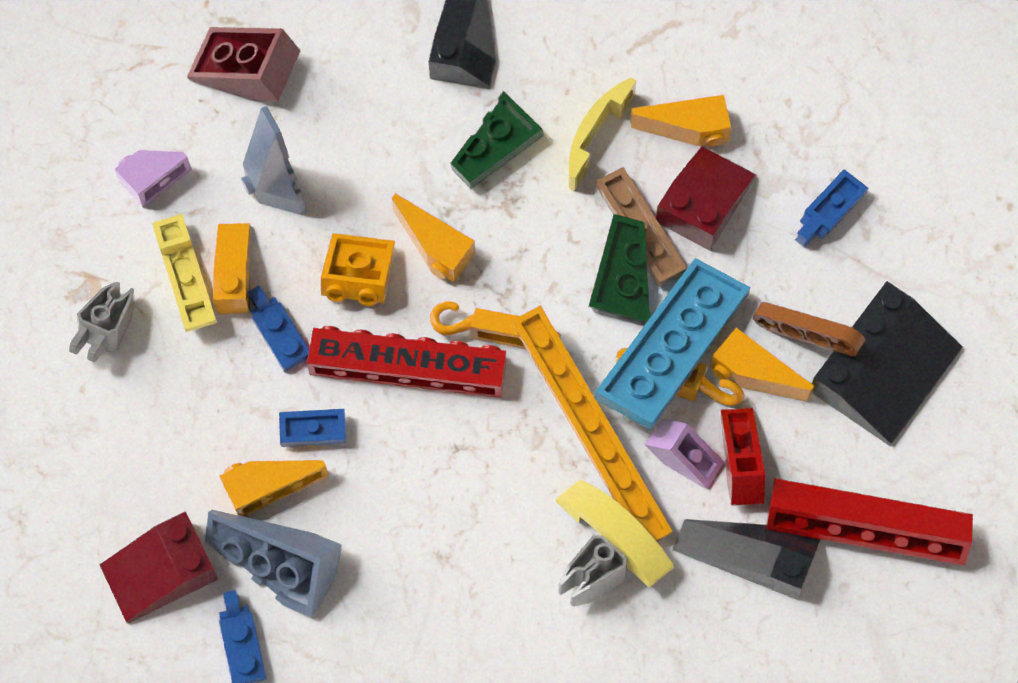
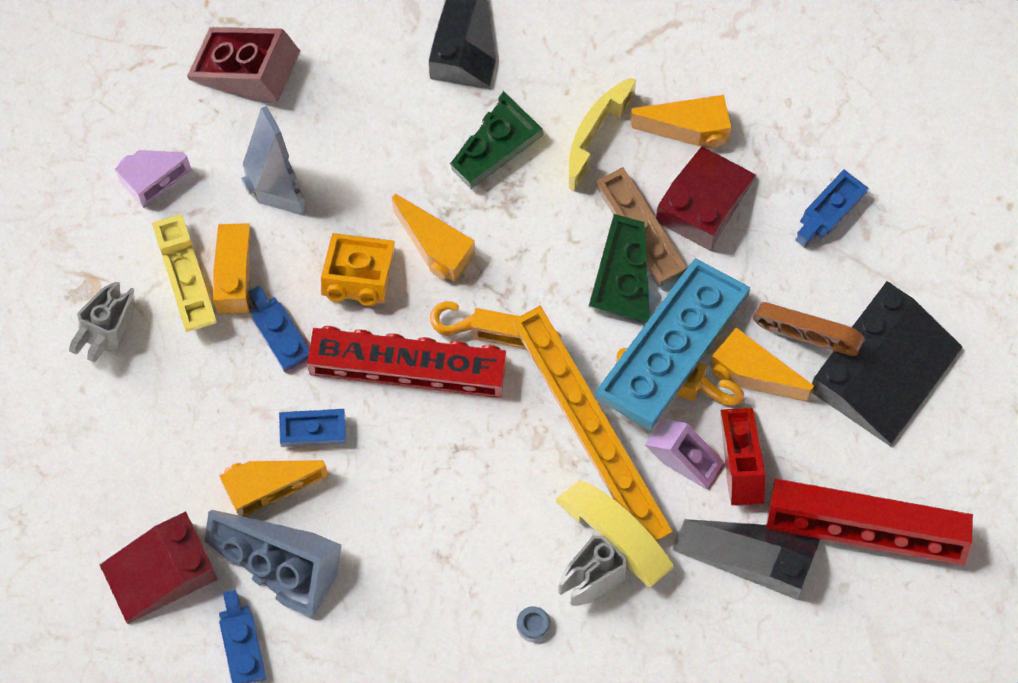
(533, 624): none -> sand blue tile

